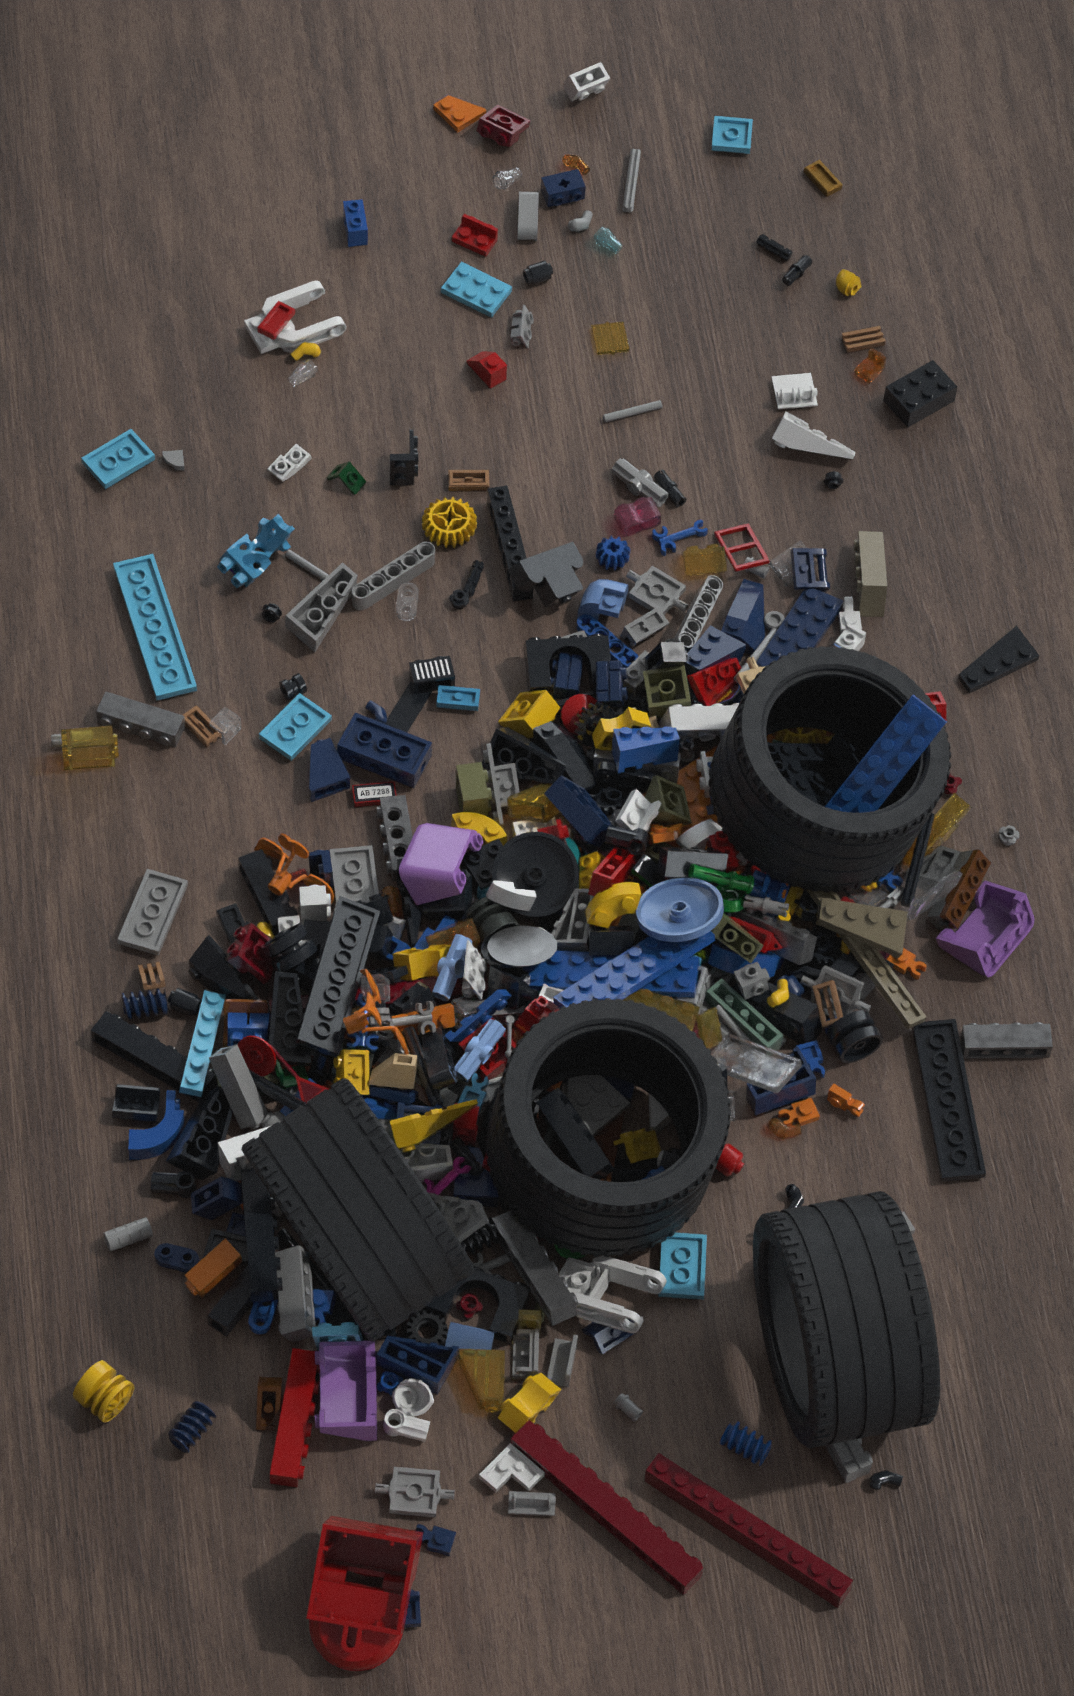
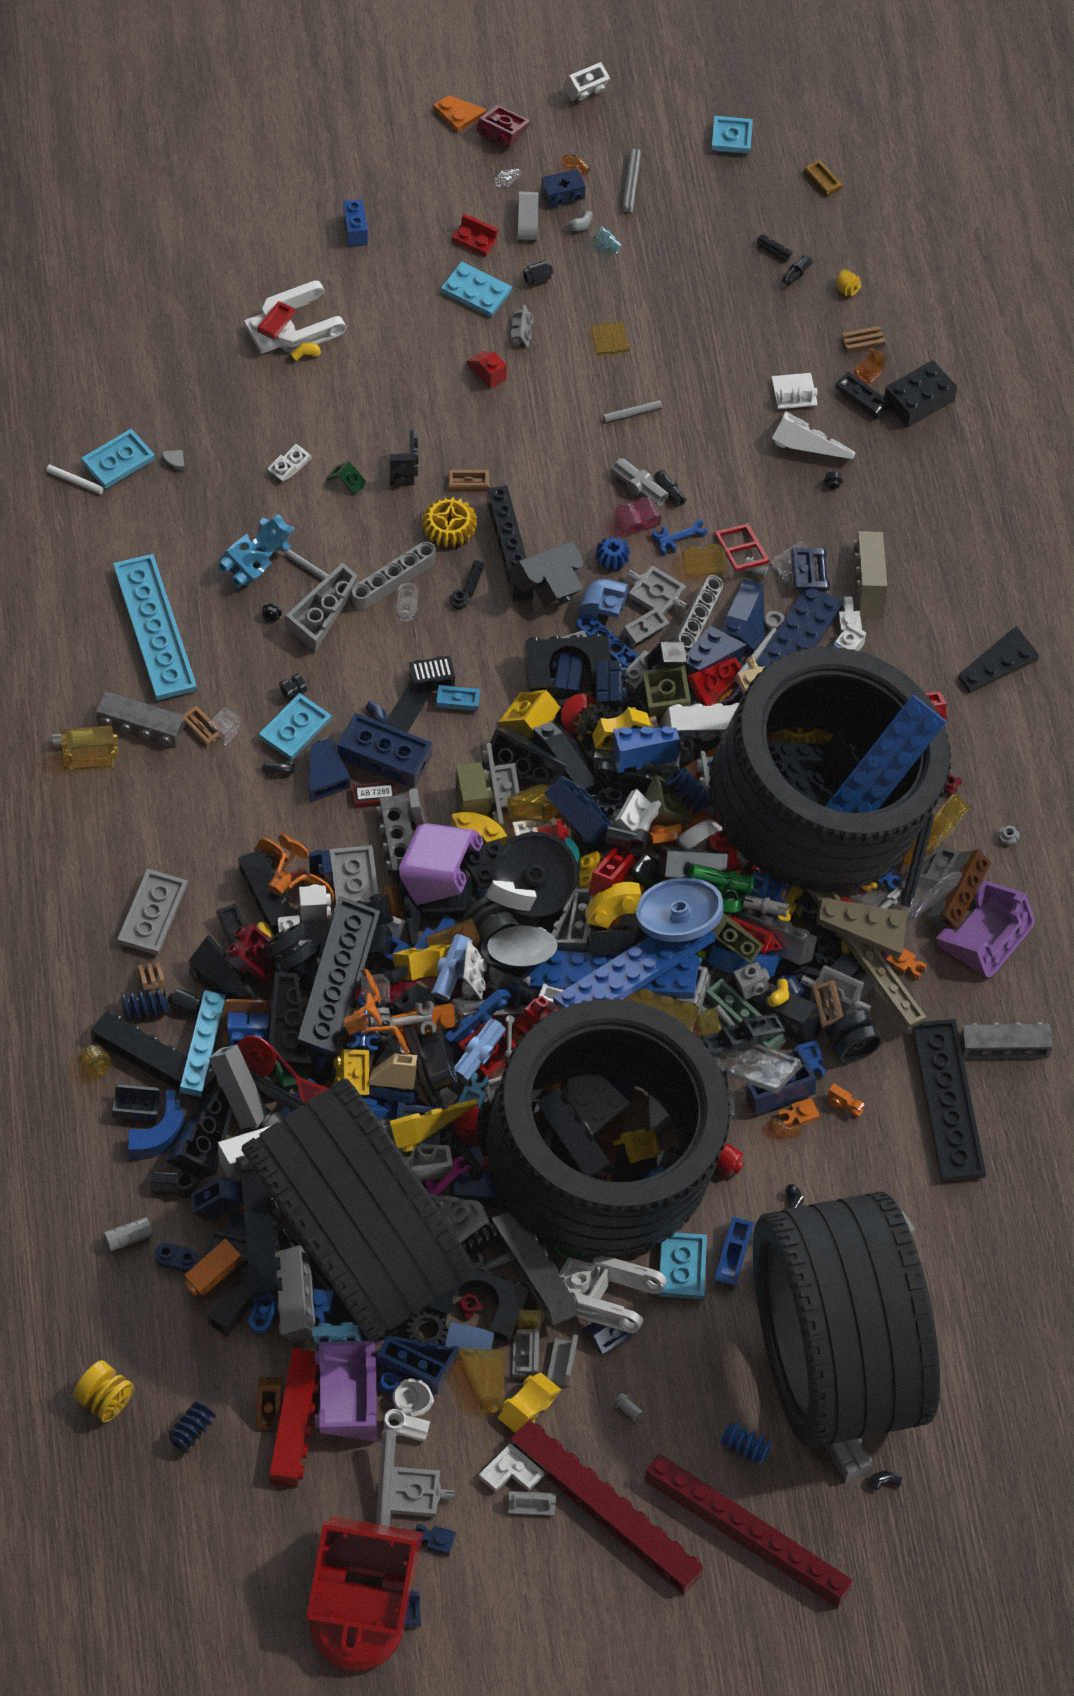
(75, 479): none -> white bar
(94, 1060): none -> clear yellow head
(282, 769): none -> black arm
(304, 372): clear cone -> none
(386, 1477): none -> light grey axle
(415, 808): none -> light grey plate
(689, 789): none -> dark blue piece
(734, 1251): none -> blue slope
(744, 1035): none -> black slope
(862, 394): none -> black plate

